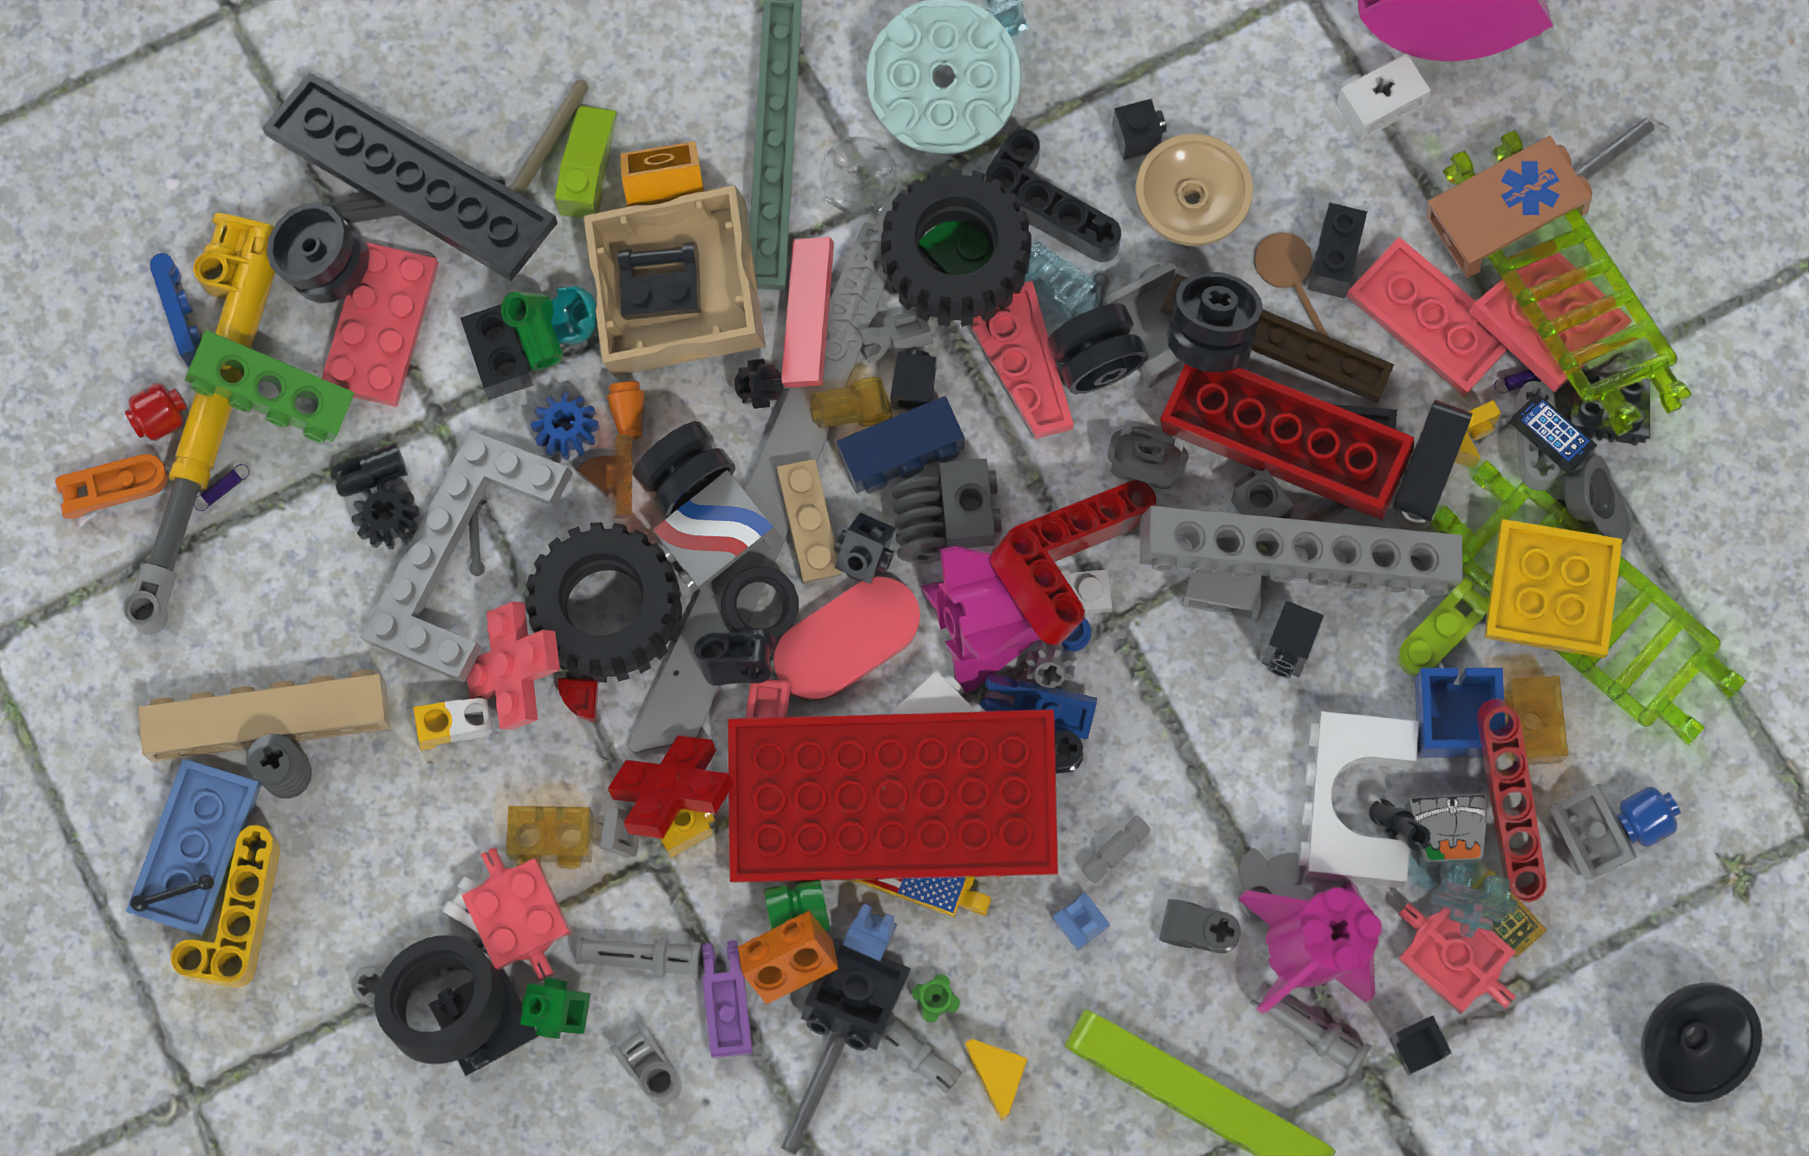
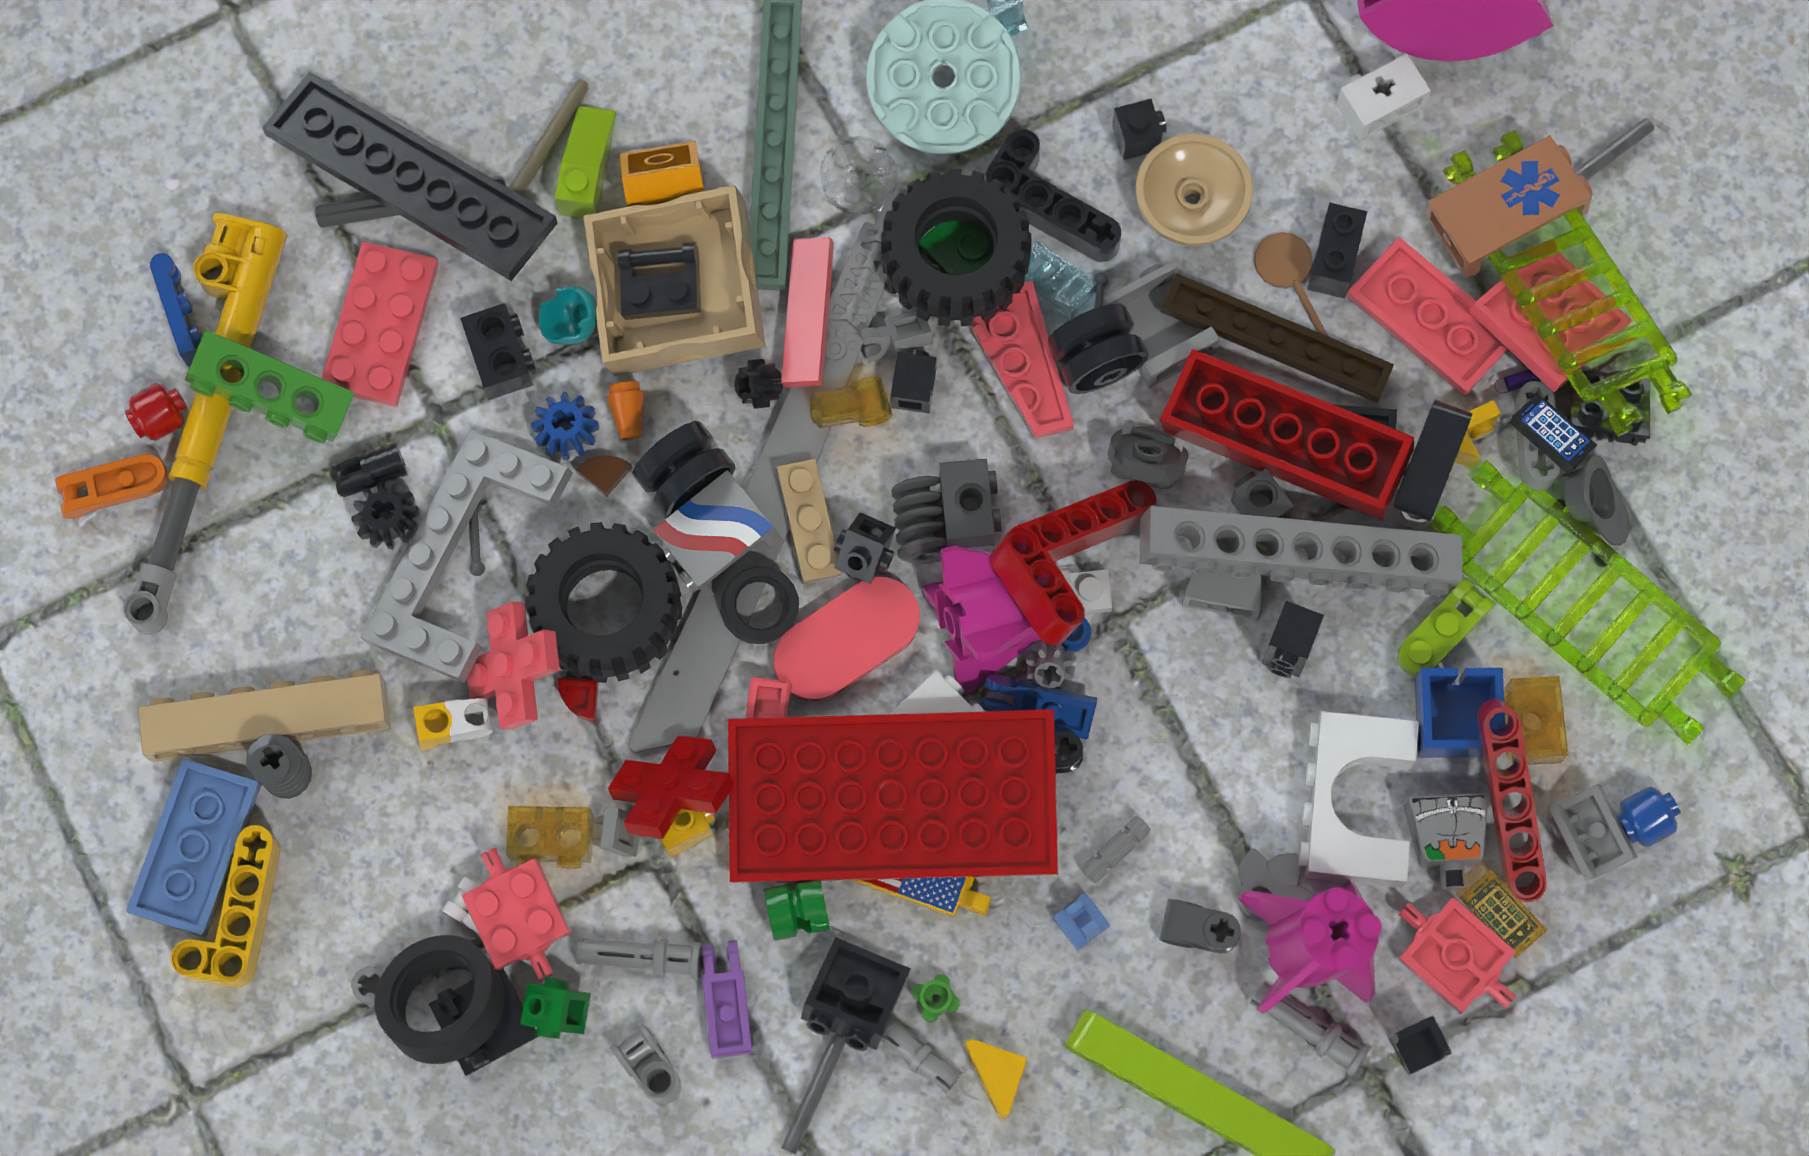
(140, 903): black hinge -> none
(221, 487): dark purple piece -> none
(318, 253): black wheel -> none
(532, 318): green piece -> none
(619, 477): clear orange plate -> none
(732, 657): black piece -> none
(787, 957): orange brick -> none
(870, 933): medium blue tile -> none
(901, 445): dark blue brick -> none
(1214, 321): black wheel -> none
(1399, 824): black pin -> none
(1472, 906): clear light blue hips -> none
(1553, 588): yellow plate -> none
(1714, 1055): black dish -> none

